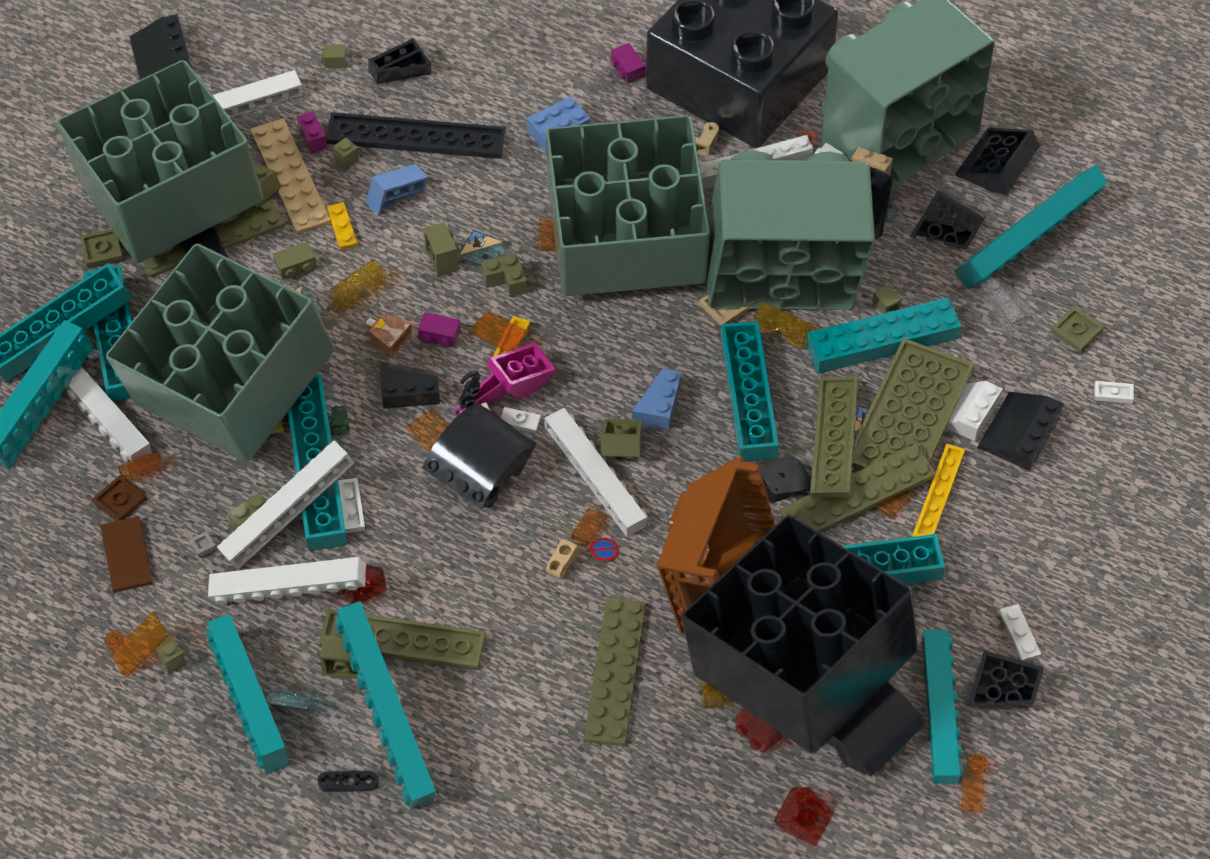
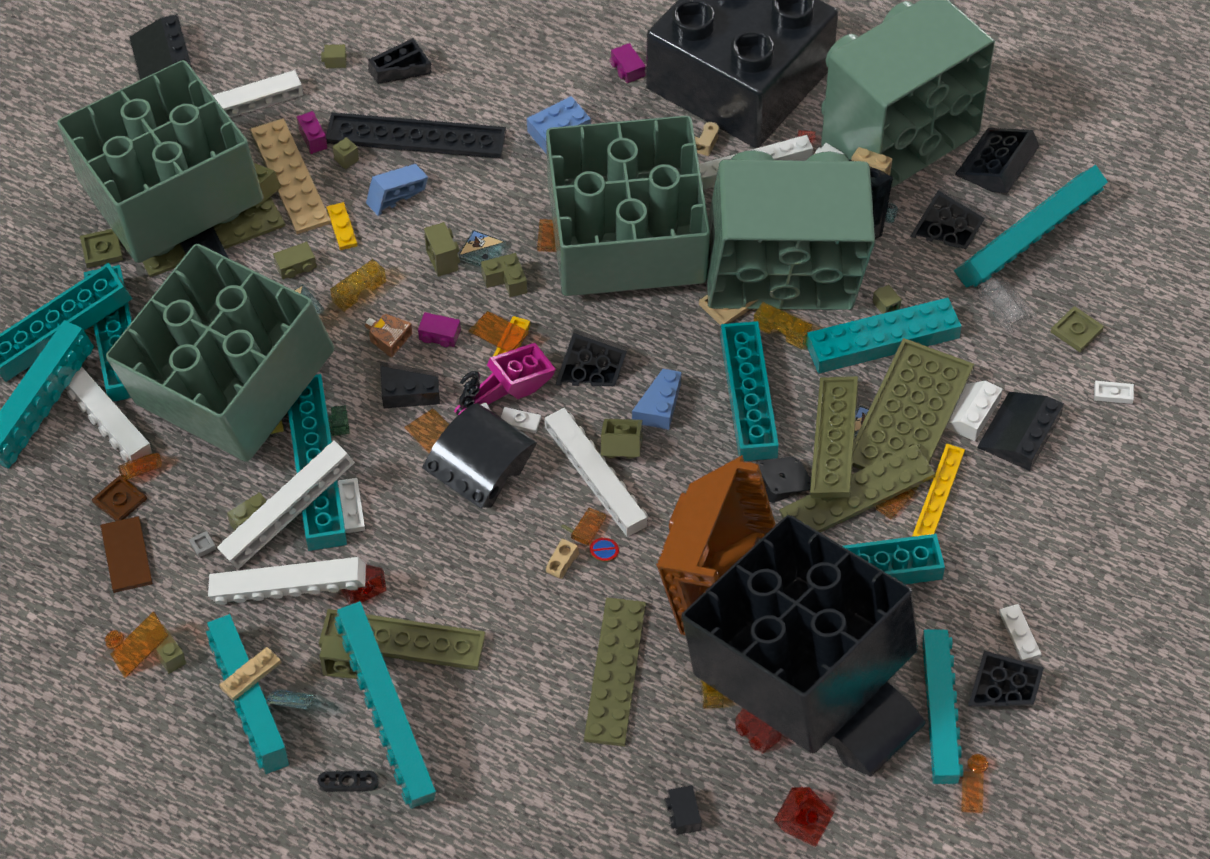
(250, 673): none -> tan plate
(591, 361): none -> black wedge
(684, 810): none -> black brick

